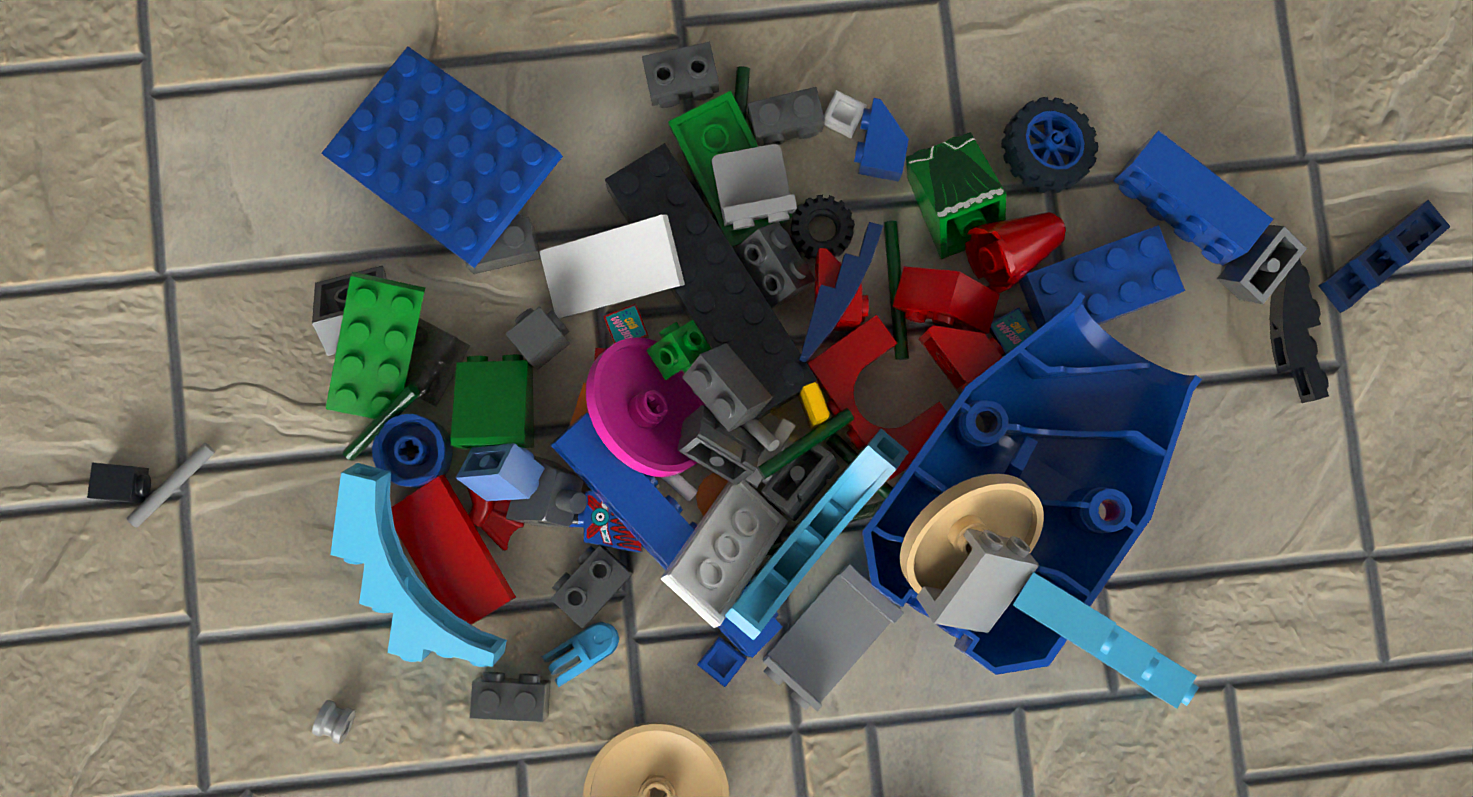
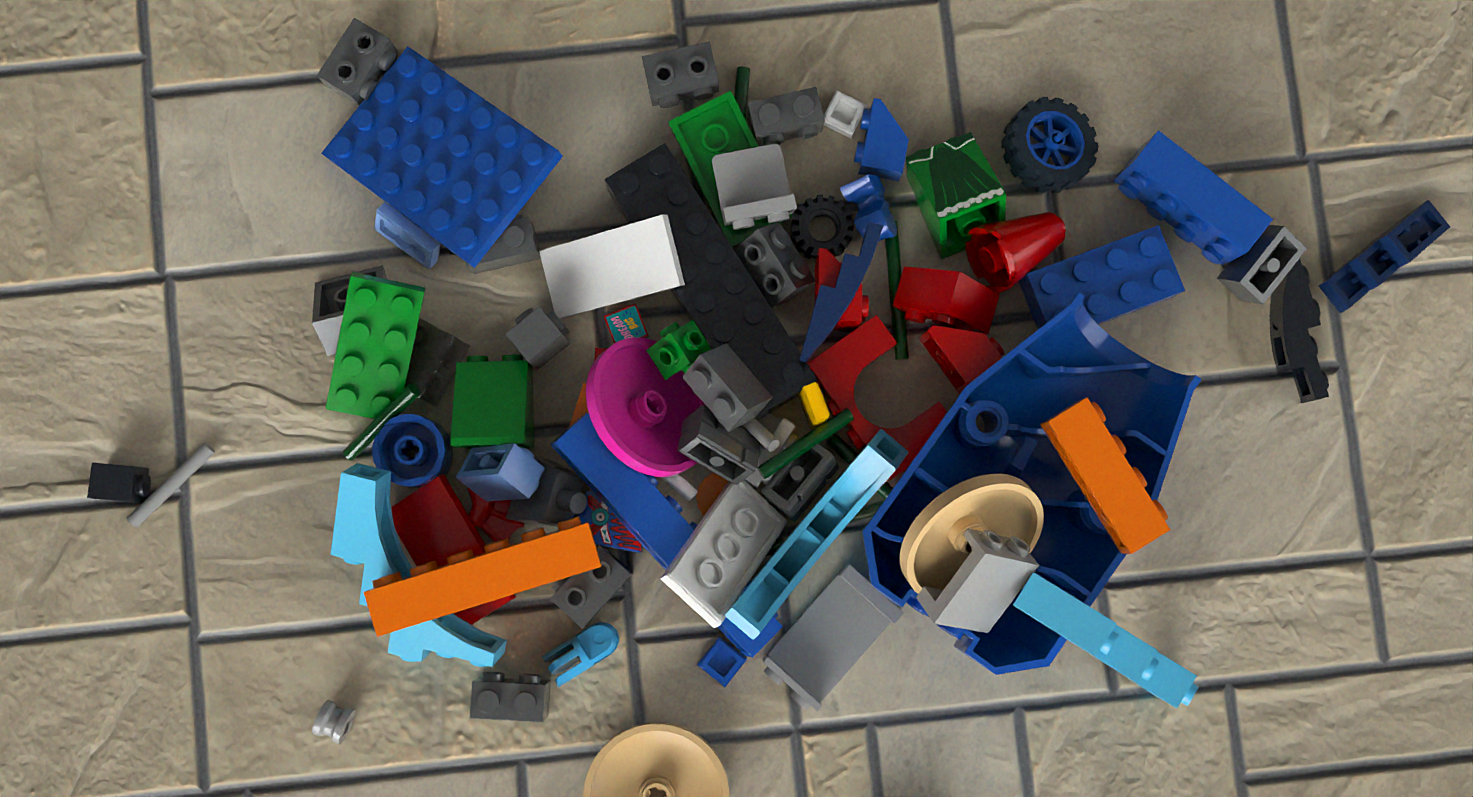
(358, 62): none -> dark grey brick
(407, 235): none -> light blue plate
(481, 578): none -> orange brick
(871, 204): none -> blue leg
(1011, 330): teal tile -> none
(1106, 476): none -> orange brick

